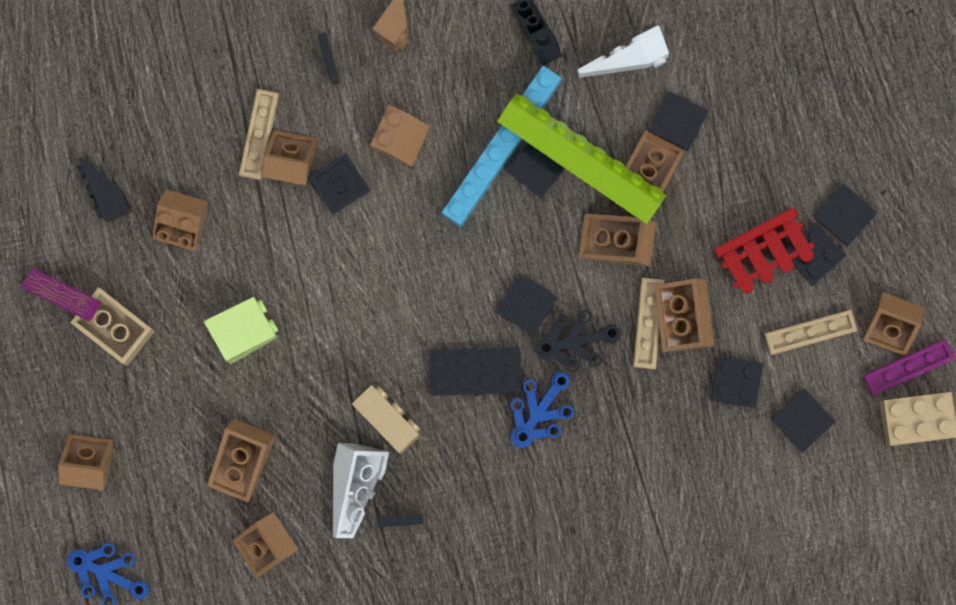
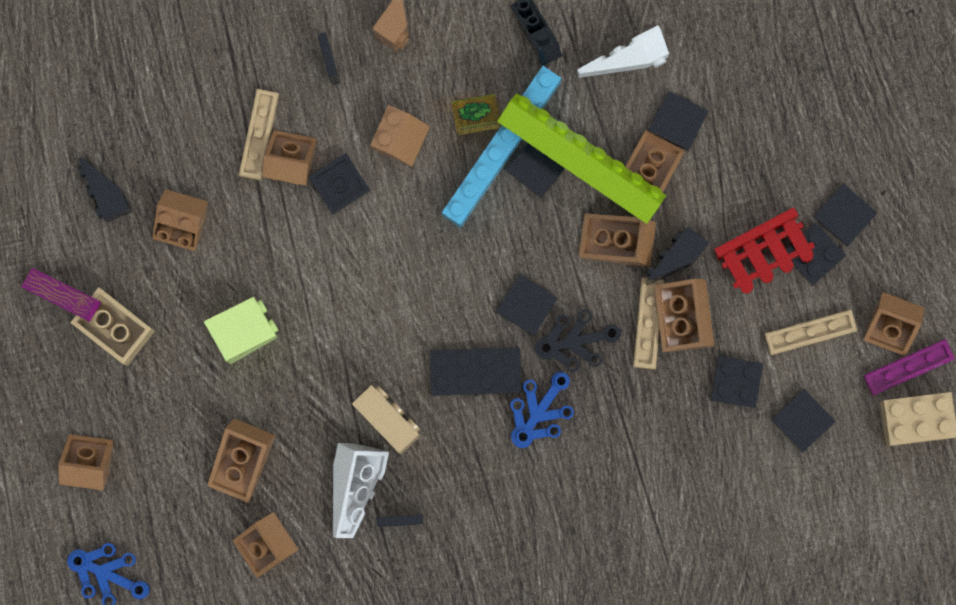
(476, 114): none -> clear yellow tile
(683, 253): none -> black slope

